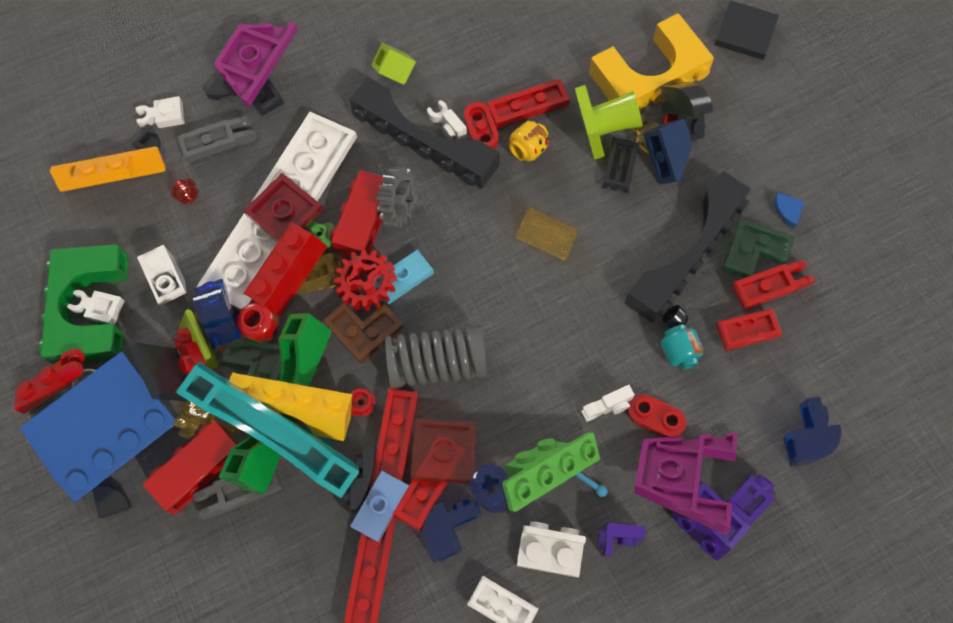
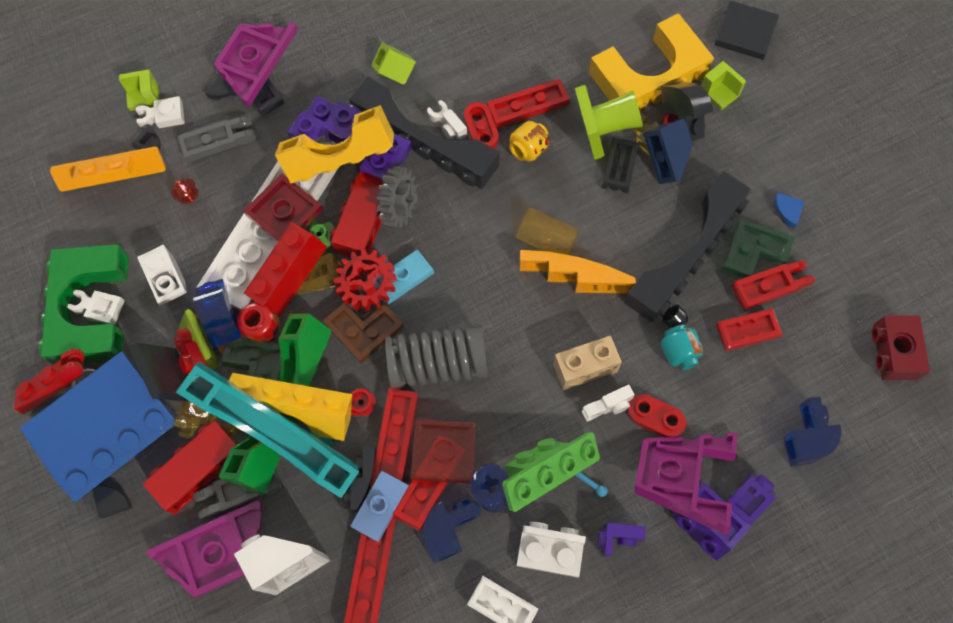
(140, 89): none -> lime panel
(205, 556): none -> magenta wing
(277, 563): none -> white slope
(304, 158): none -> yellow arch
(336, 125): none -> dark purple bracket
(587, 275): none -> light orange slope
(587, 363): none -> tan brick
(723, 85): none -> lime panel
(908, 335): none -> dark red brick

